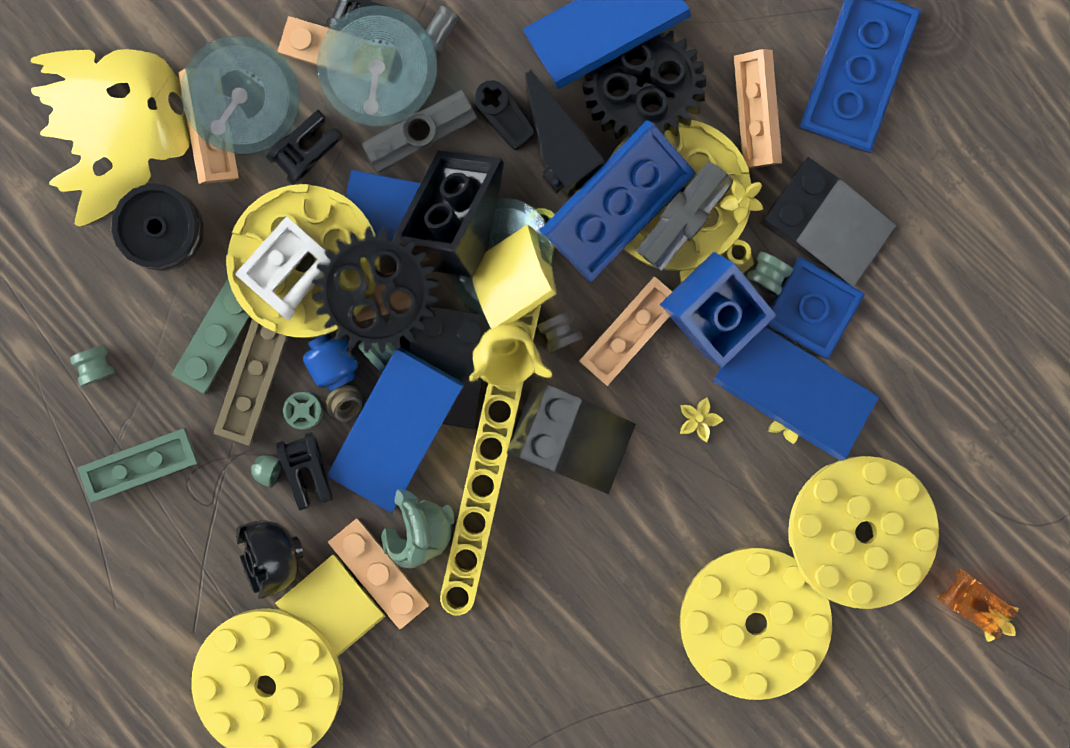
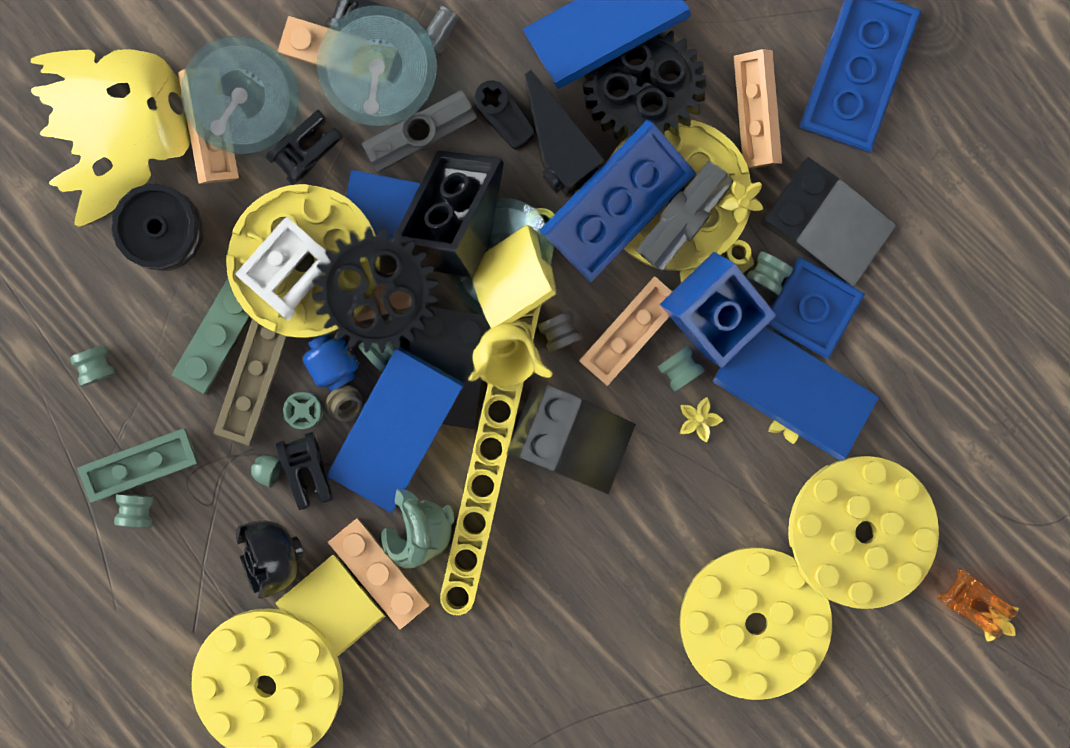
(134, 510): none -> sand green wheel
(681, 368): none -> sand green wheel

